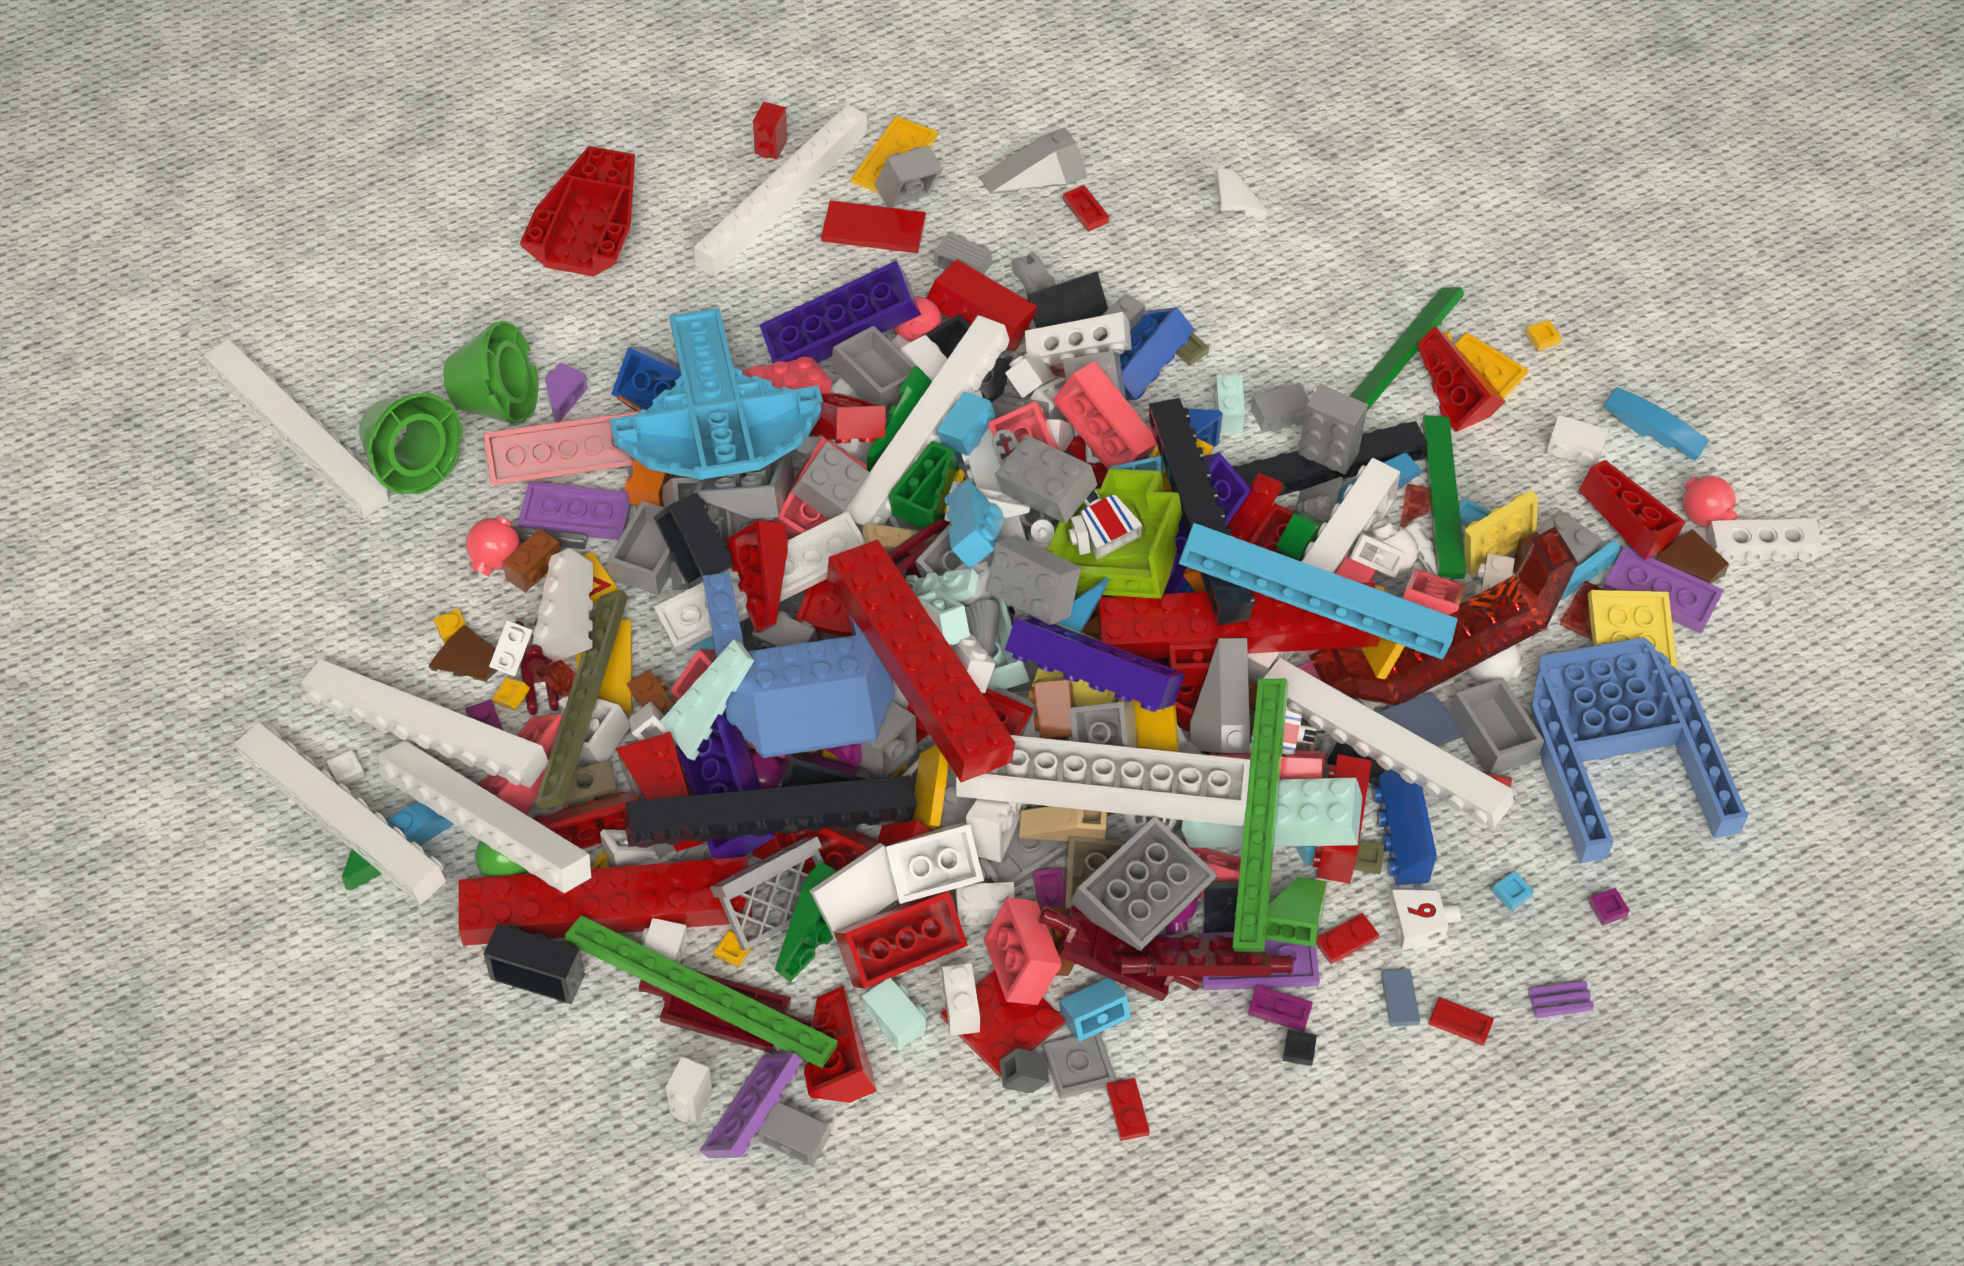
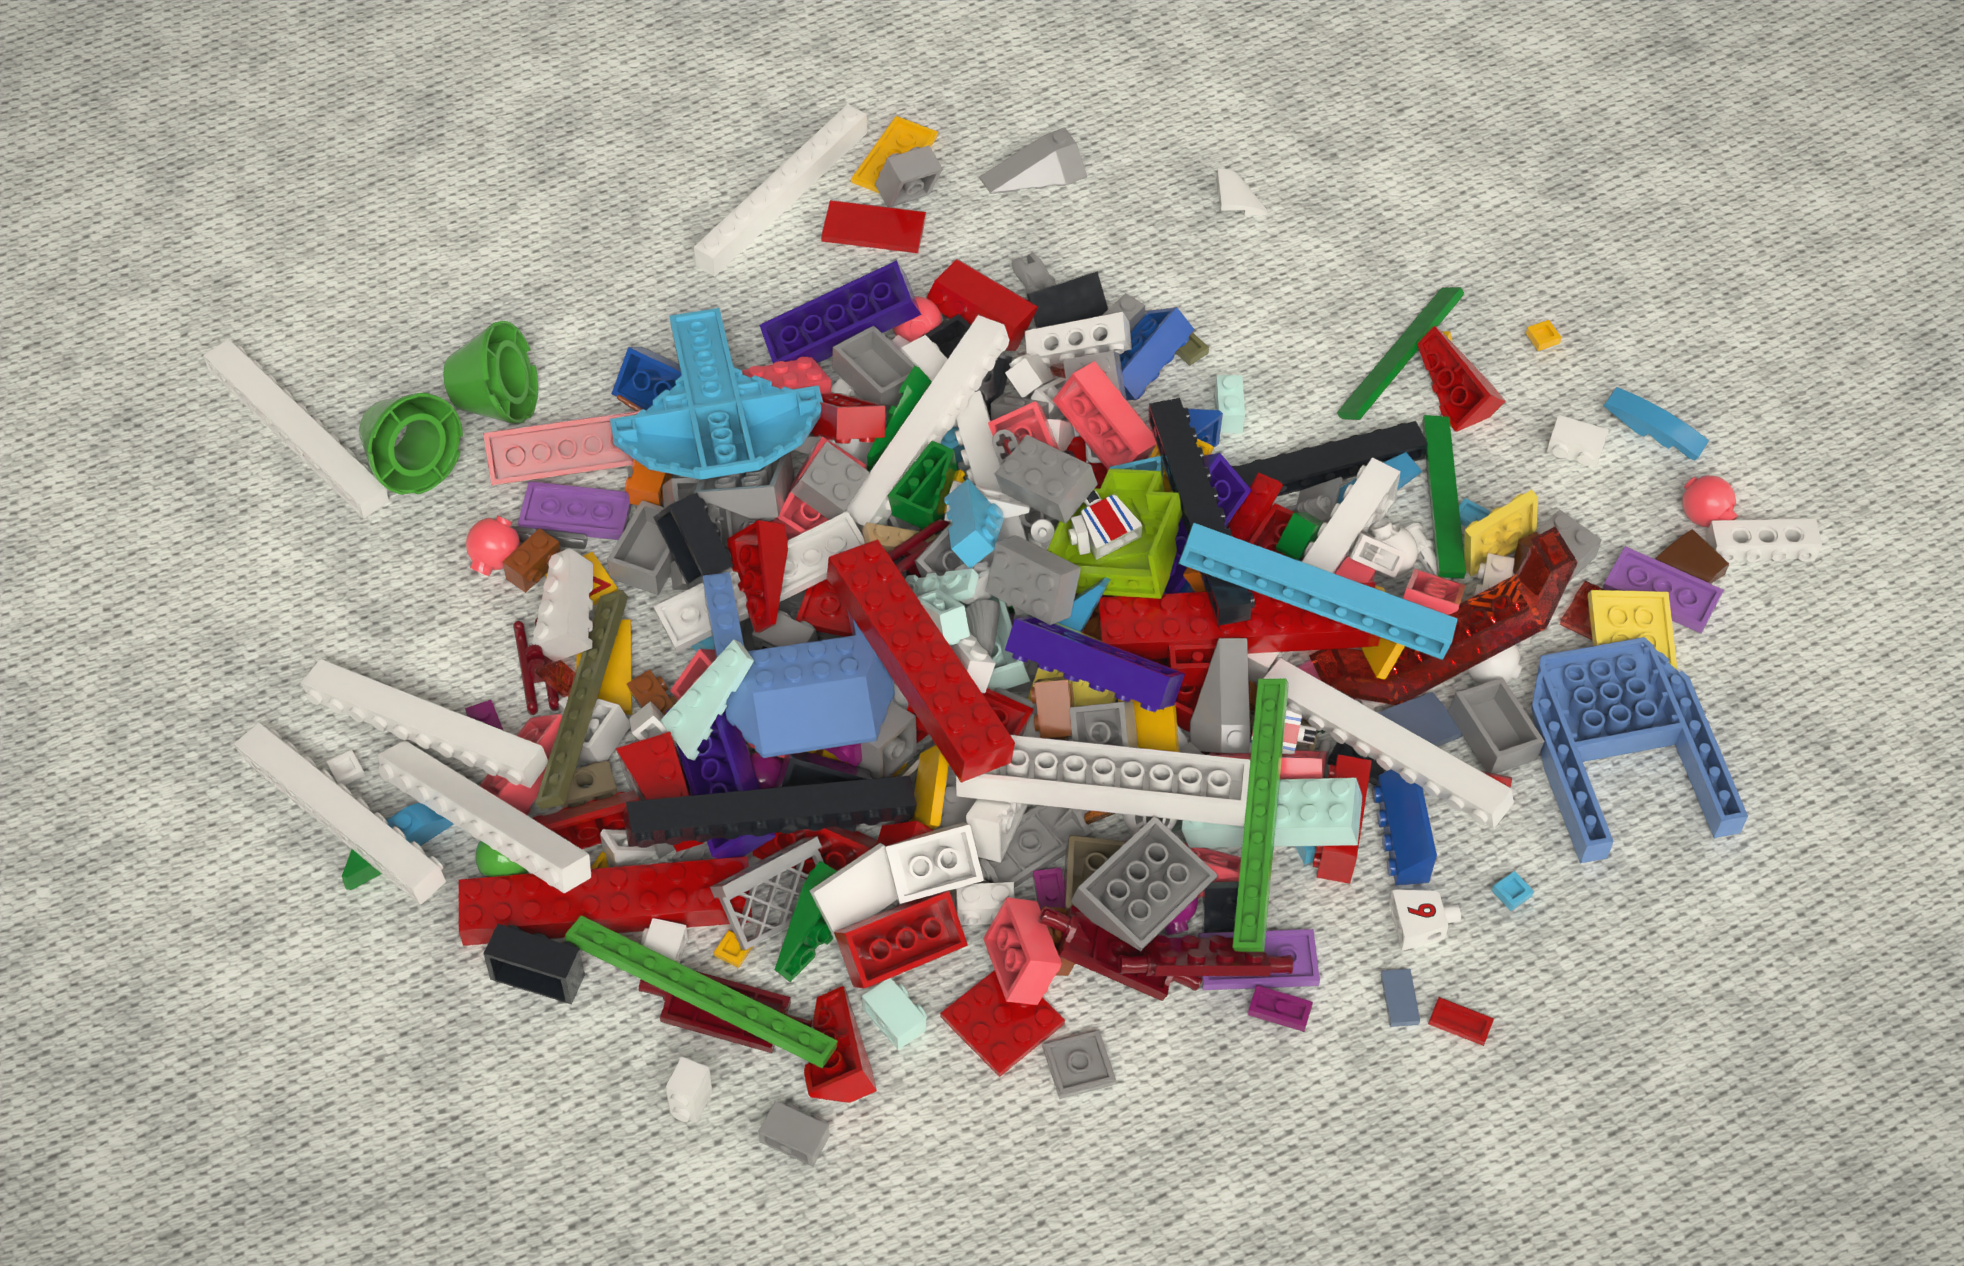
(448, 624): yellow plate -> none
(465, 656): reddish brown slope -> none
(510, 694): yellow plate -> none
(511, 648): white hips -> none
(564, 389): medium lavender slope -> none
(585, 214): red wedge -> none
(751, 1105): medium lavender plate -> none
(770, 130): red brick -> none
(958, 247): light grey brick -> none
(961, 999): white brick -> none
(966, 423): medium azure brick -> none
(1024, 1071): dark grey brick -> none
(1060, 822): tan slope -> none
(1086, 208): red plate -> none
(1094, 1009): medium azure brick -> none
(1127, 1109): red plate -> none
(1280, 407): light grey brick -> none
(1297, 912): bright green slope -> none
(1299, 1047): black plate -> none
(1332, 429): light grey piece -> none
(1347, 938): red plate -> none
(1369, 857): olive plate -> none
(1415, 503): clear red tile -> none
(1495, 366): yellow tile -> none
(1584, 995): medium lavender tile -> none
(1592, 567): medium azure tile -> none
(1609, 906): magenta plate -> none
(1631, 510): red wedge -> none

